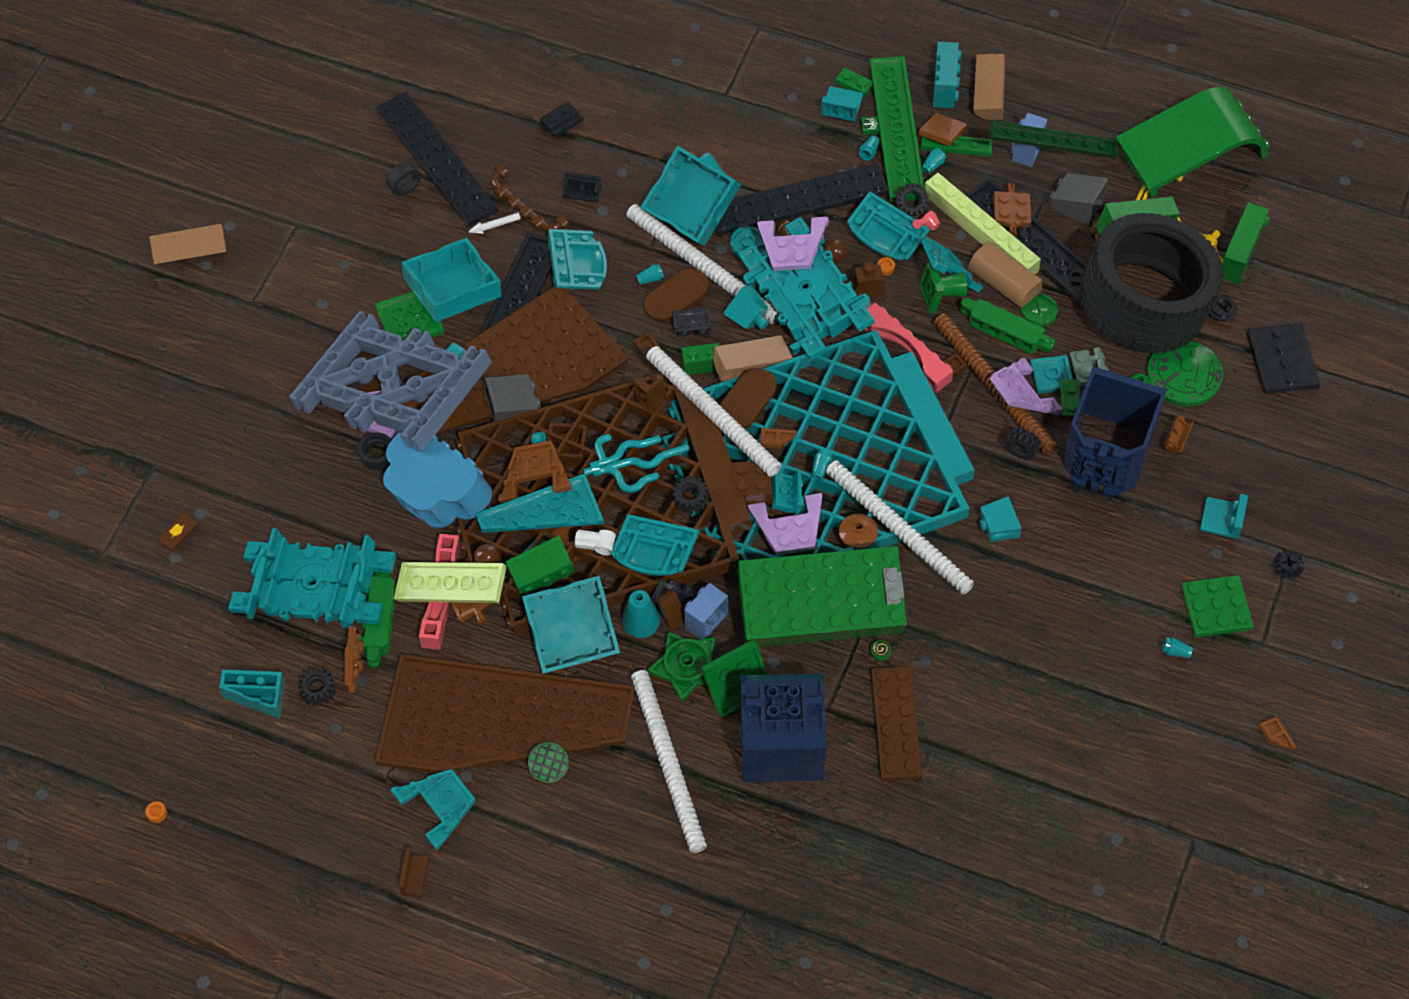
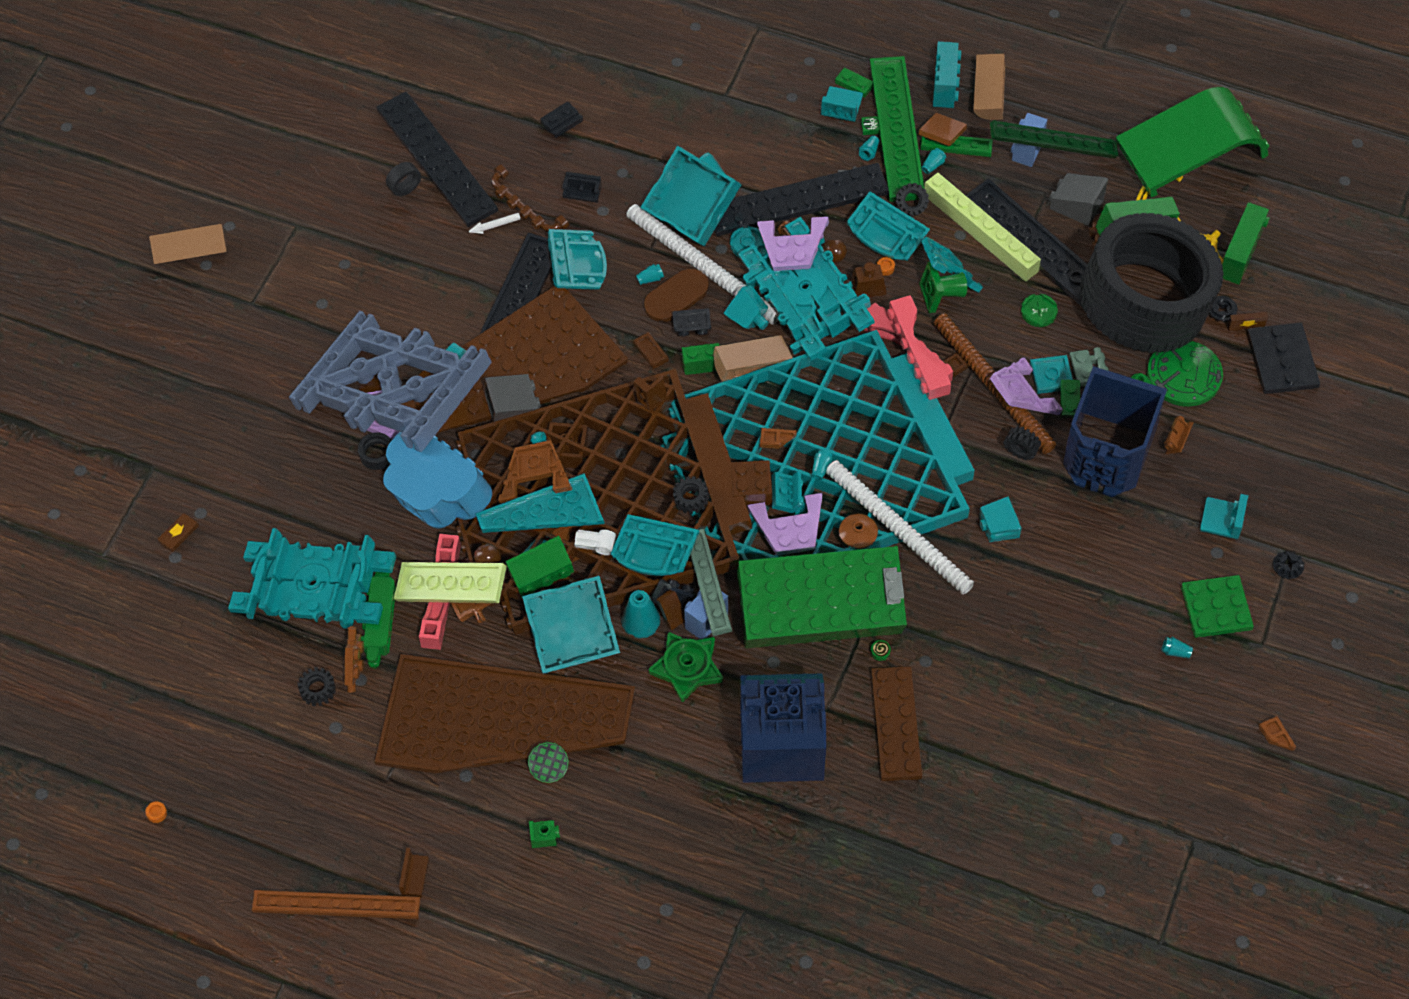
(254, 689): teal wedge -> none
(336, 904): none -> dark orange tile
(404, 314): green plate -> none
(446, 798): teal wing -> none
(451, 279): teal tile -> none
(541, 839): none -> green brick
(612, 463): teal plant -> none
(668, 761): white piece -> none
(710, 586): none -> sand green tile
(713, 411): white piece -> none
(724, 676): green plate -> none
(750, 396): reddish brown tile -> none
(929, 220): coral bar -> none
(932, 377): none -> coral arch
(1005, 274): medium nougat brick -> none
(1006, 326): green hinge -> none
(1012, 209): dark orange plate -> none
(1247, 321): none -> reddish brown tile

